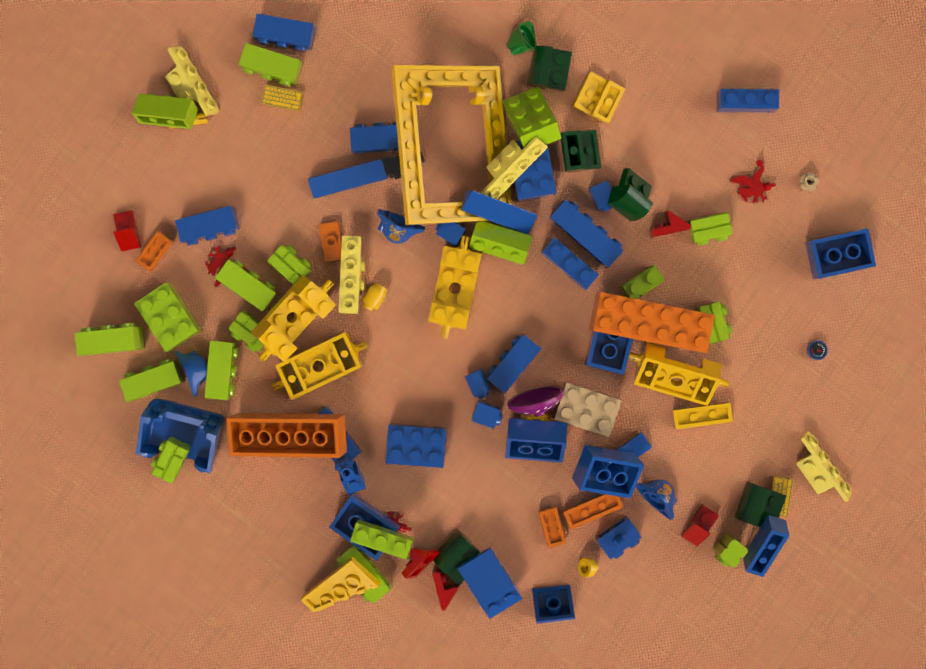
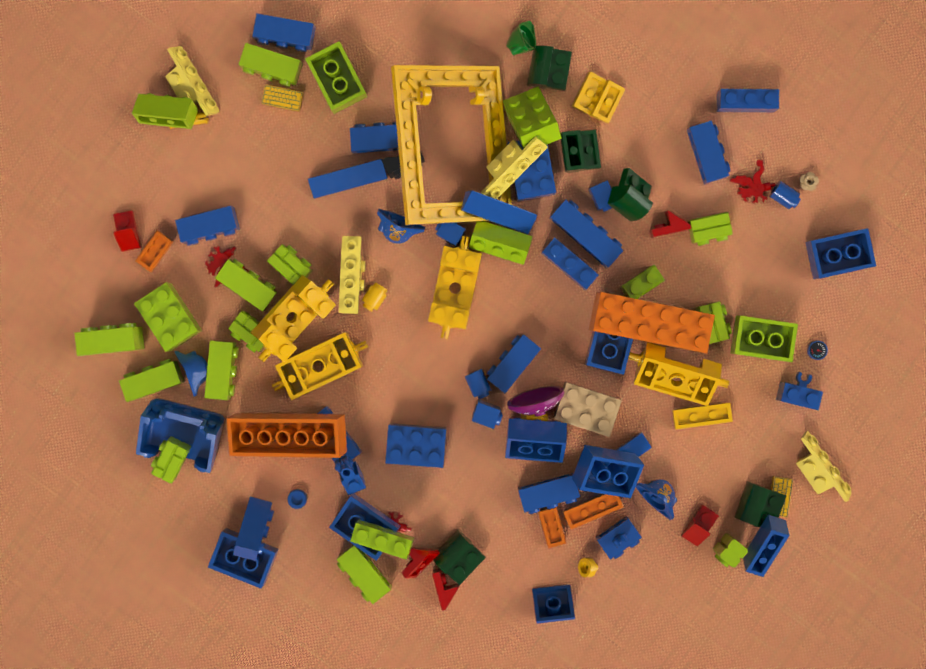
(240, 568): none -> blue brick
(253, 529): none -> blue brick
(297, 498): none -> blue tile
(331, 241): orange plate -> none
(336, 77): none -> lime brick
(341, 584): yellow wing -> none
(490, 582): blue slope -> none
(548, 493): none -> blue brick
(708, 152): none -> blue brick
(764, 338): none -> lime brick
(785, 195): none -> blue brick
(799, 394): none -> blue brick

